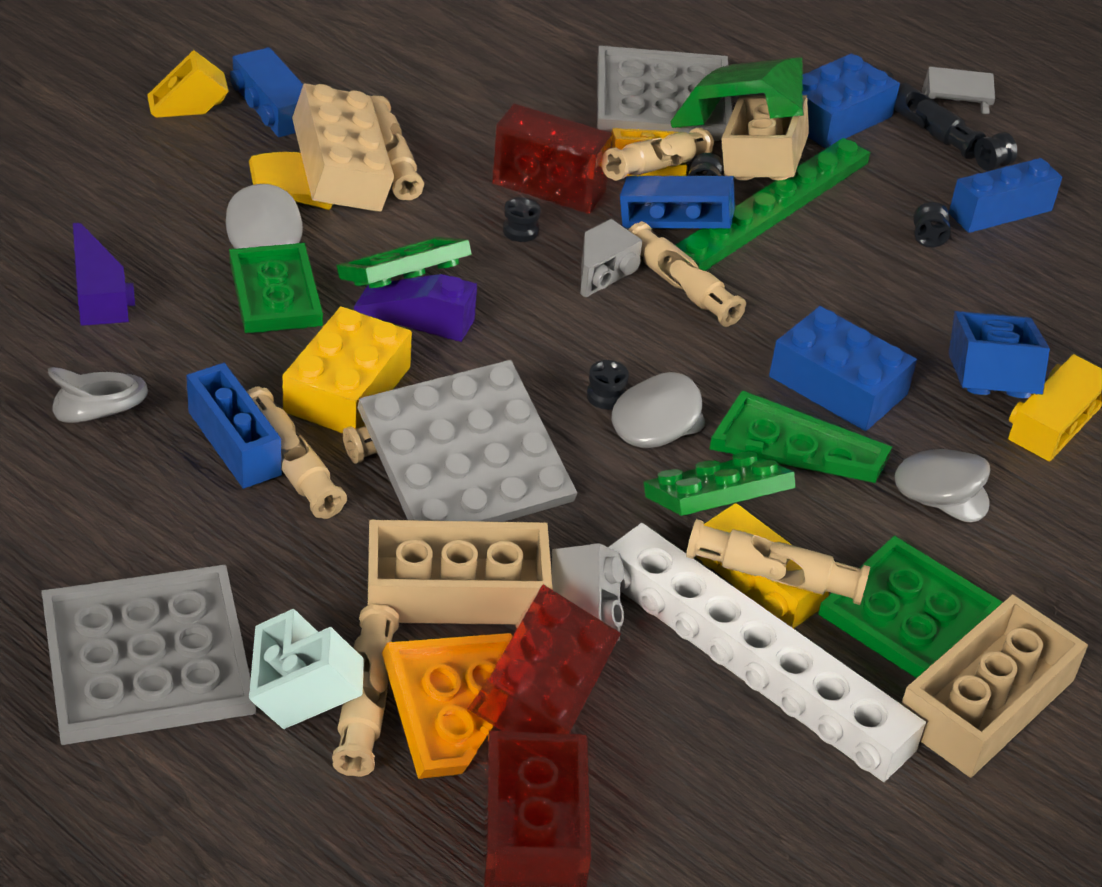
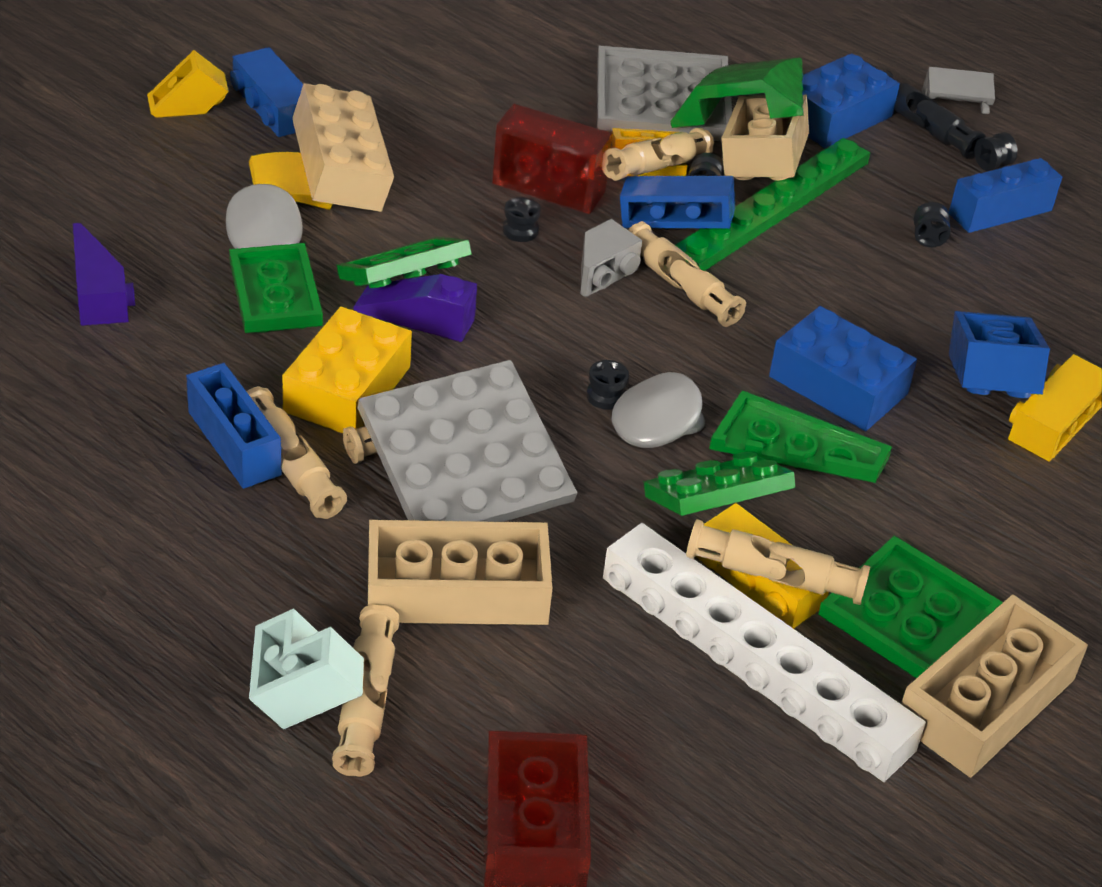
(95, 394): light grey piece -> none
(146, 654): light grey plate -> none
(406, 182): tan piece -> none
(433, 692): light orange plate -> none
(545, 667): clear red brick -> none
(590, 580): light grey slope -> none
(946, 481): light grey piece -> none

